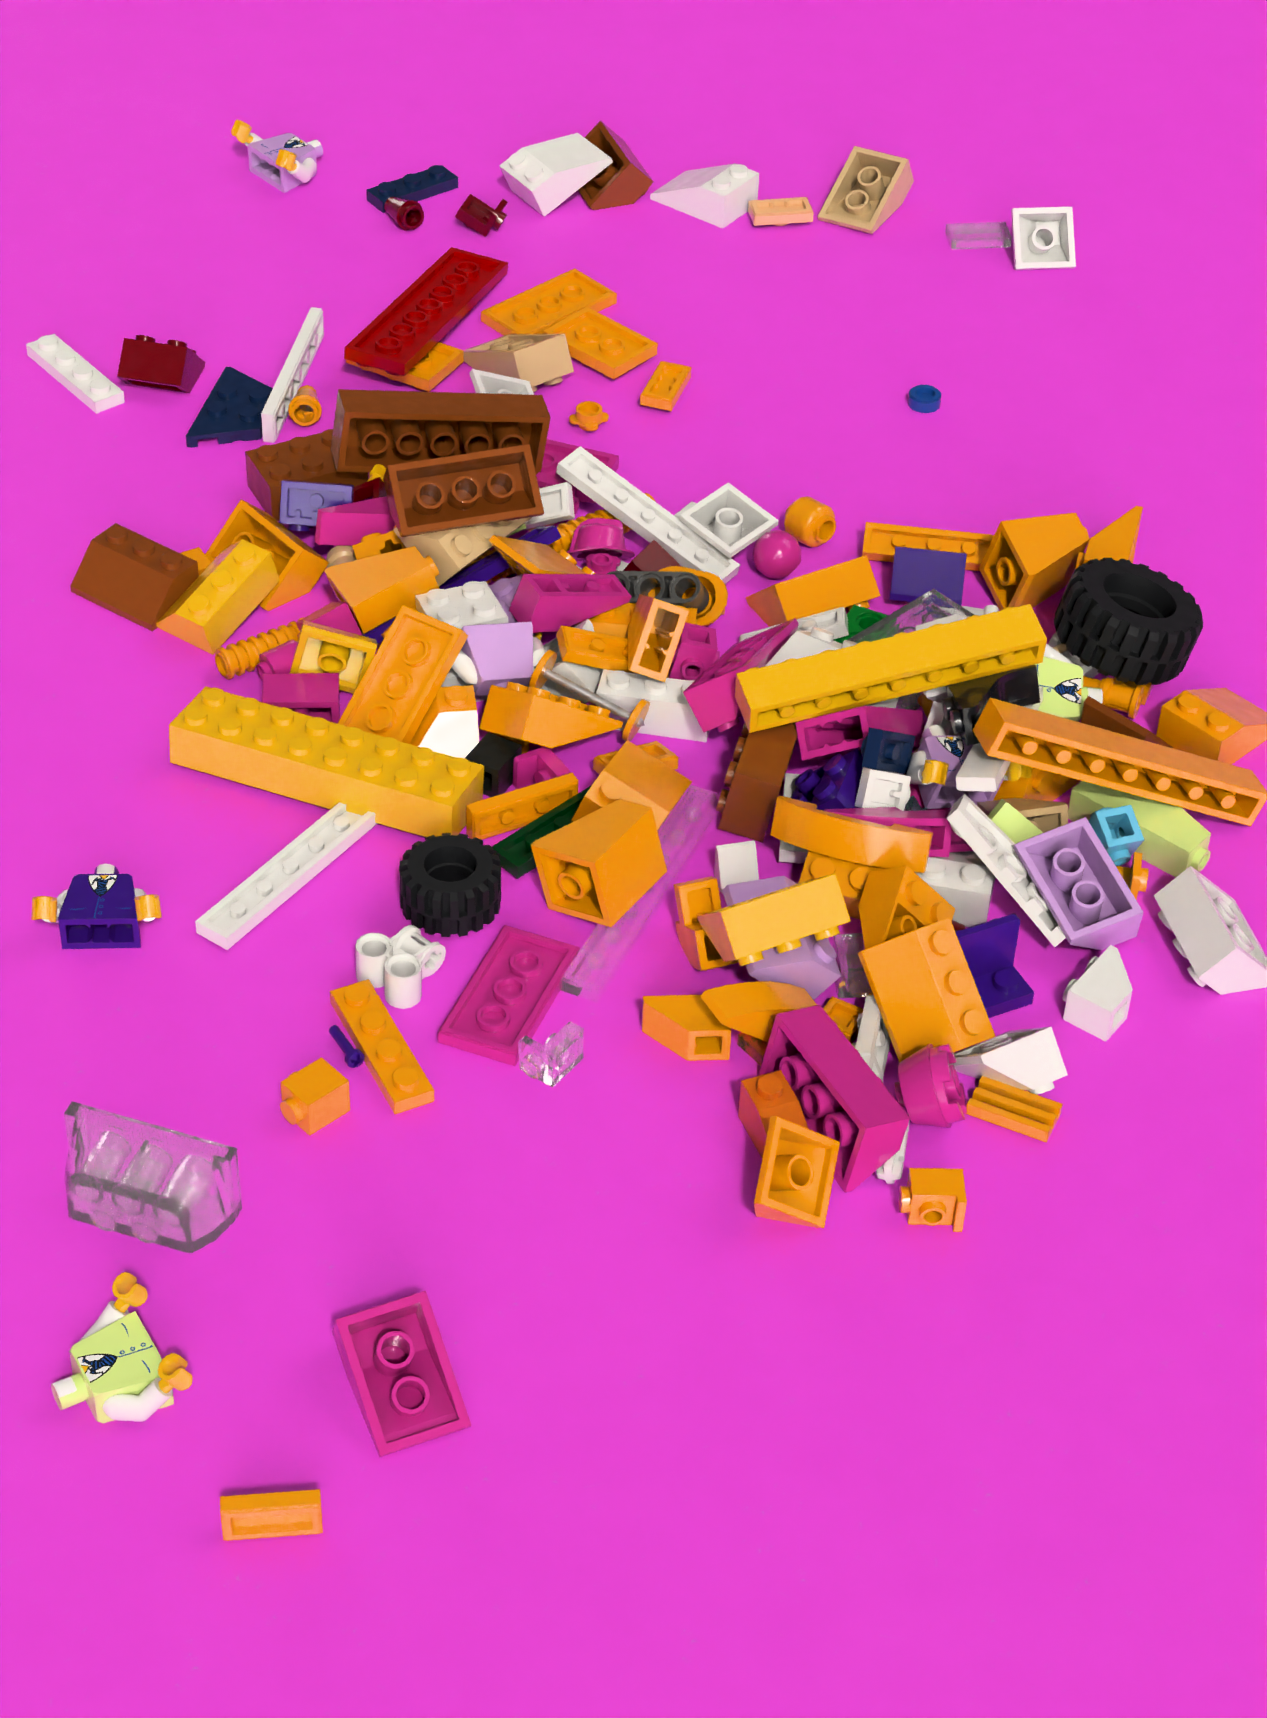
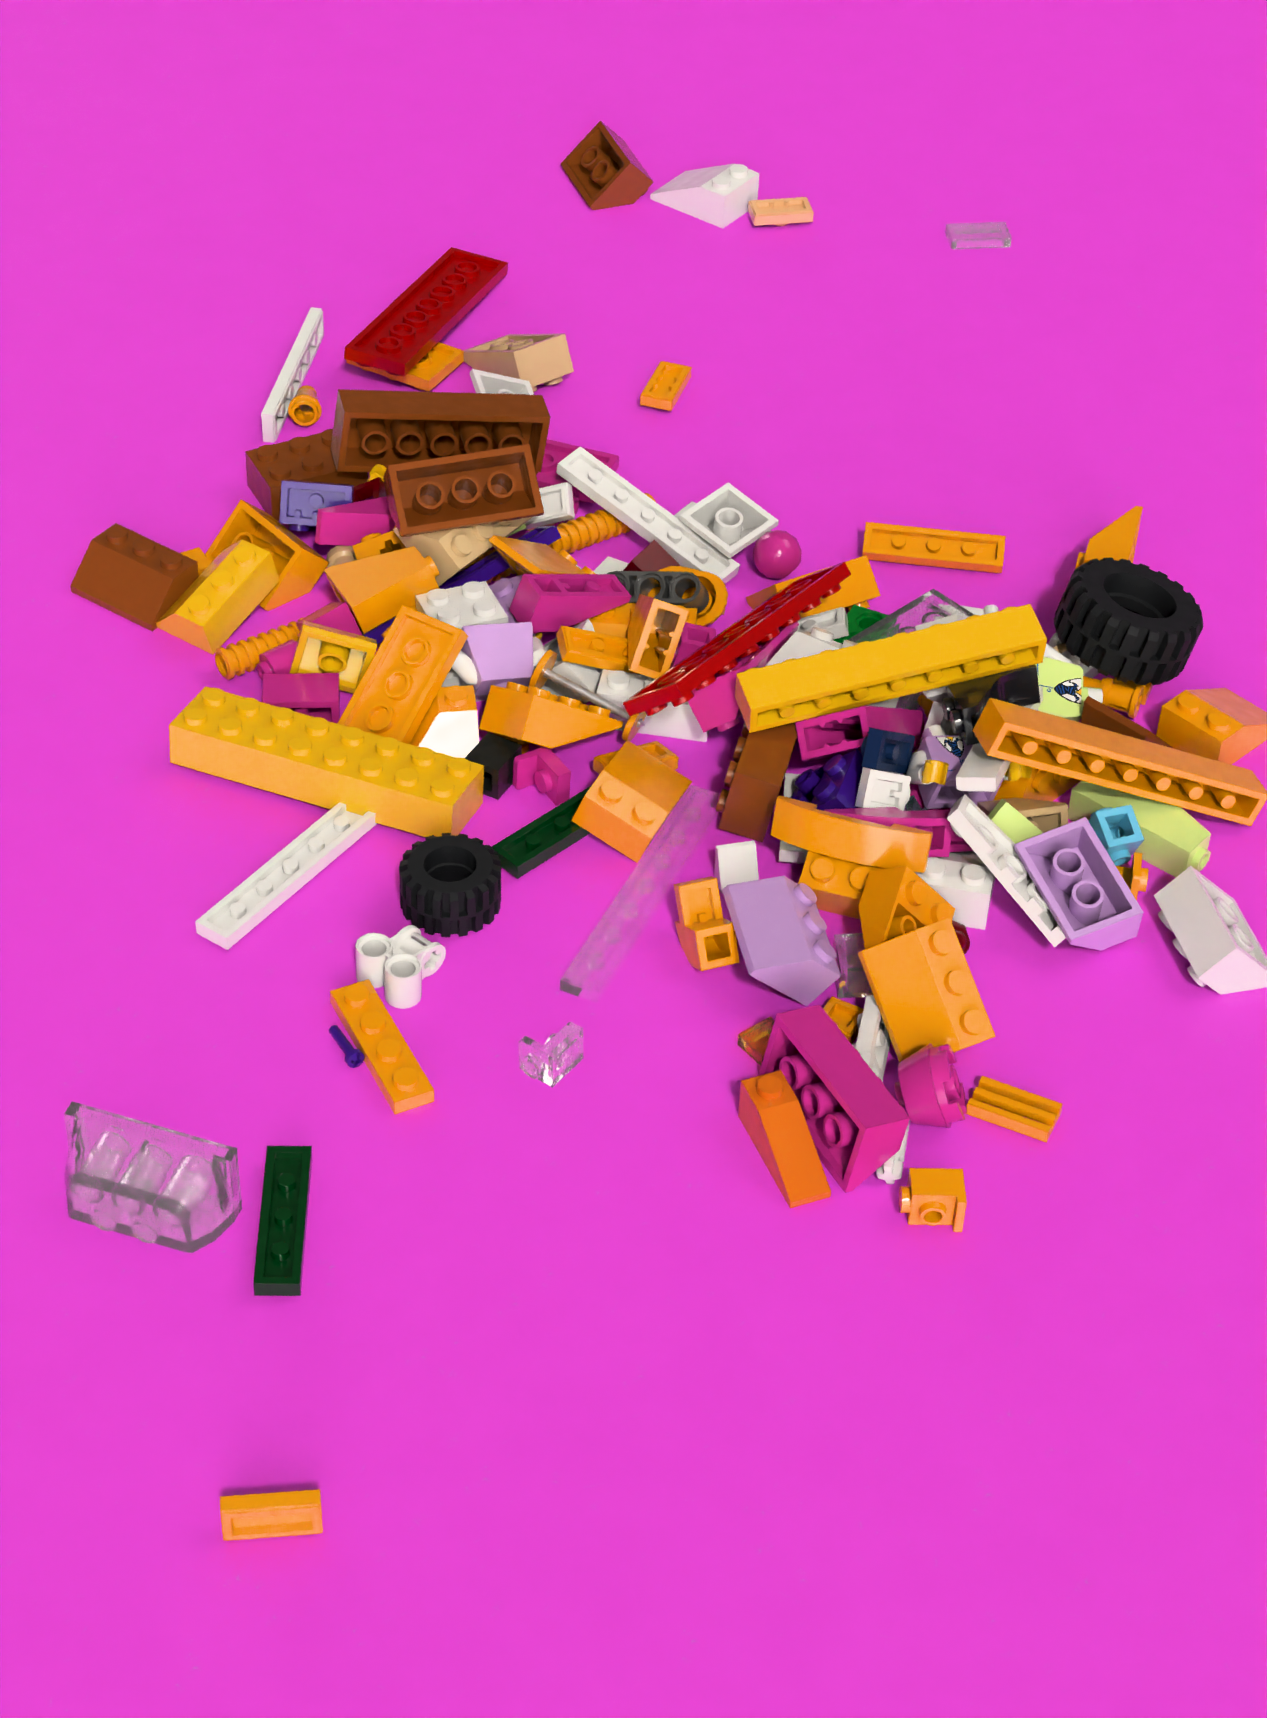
(75, 373): white plate -> none
(99, 910): dark purple torso -> none
(119, 1365): torso -> none
(159, 365): dark red slope -> none
(231, 410): dark blue wing -> none
(279, 160): torso -> none
(283, 1221): none -> dark green plate
(314, 1096): light orange brick -> none
(400, 1373): dark pink slope -> none
(404, 212): dark red cone -> none
(414, 186): dark blue plate -> none
(480, 216): dark red bracket -> none
(507, 995): dark pink tile -> none
(518, 806): light orange tile -> none
(548, 304): light orange tile -> none
(553, 170): white slope -> none
(588, 416): light orange plate -> none
(599, 536): dark pink piece -> none
(600, 862): light orange slope -> none
(602, 563): dark pink plate -> none
(603, 342): light orange plate -> none
(686, 1027): light orange slope -> none
(737, 641): none -> red plate
(754, 1005): light orange slope -> none
(777, 920): yellow slope -> none
(795, 1174): light orange slope -> none
(810, 521): light orange head -> none
(867, 190): tan slope -> none
(922, 570): dark purple slope -> none
(924, 399): blue tile -> none
(990, 957): dark purple bracket -> none
(1016, 1058): white slope -> none
(1032, 558): light orange slope -> none
(1043, 238): white slope -> none
(1100, 996): white slope -> none

